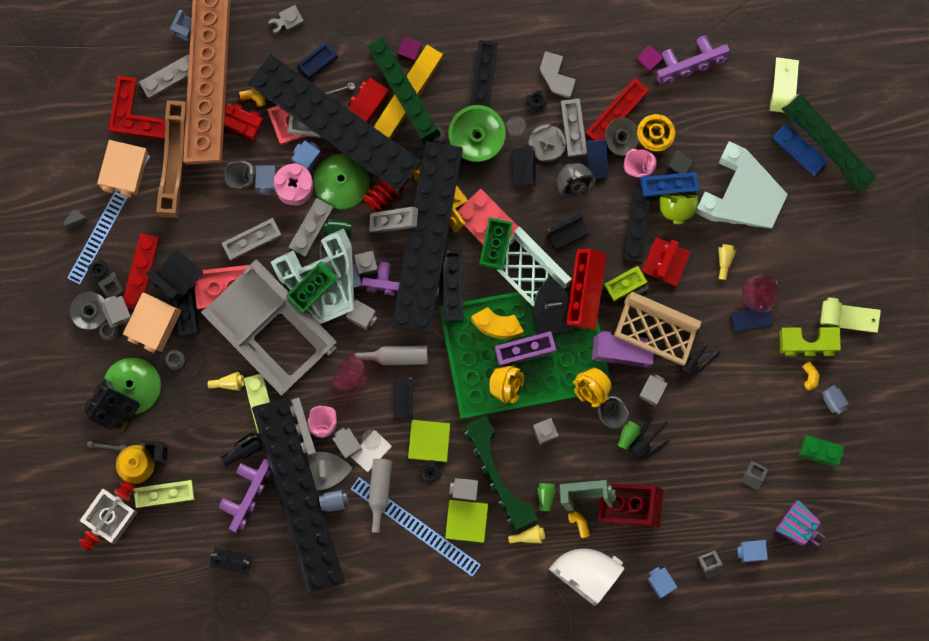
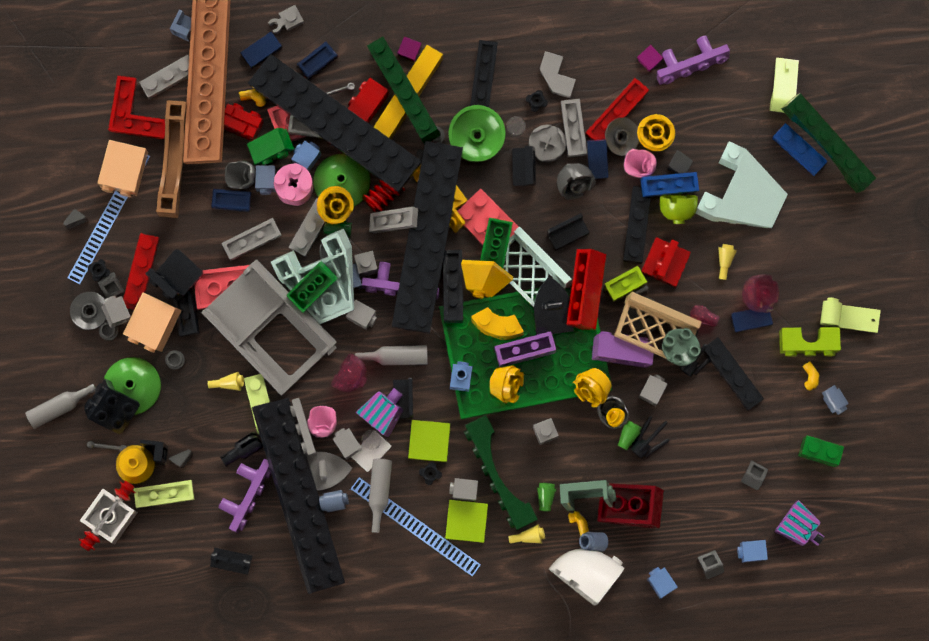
(56, 406): none -> light grey piece
(182, 458): none -> dark grey slope
(231, 200): none -> dark blue tile
(261, 50): none -> dark blue tile
(270, 147): none -> green brick
(335, 205): none -> yellow cone
(382, 411): none -> medium lavender torso
(461, 376): none -> medium blue brick
(484, 277): none -> yellow slope
(594, 541): none -> sand blue brick
(615, 417): none -> yellow plate
(681, 347): none -> sand green dish
(704, 315): none -> clear pink cone
(733, 374): none -> black plate

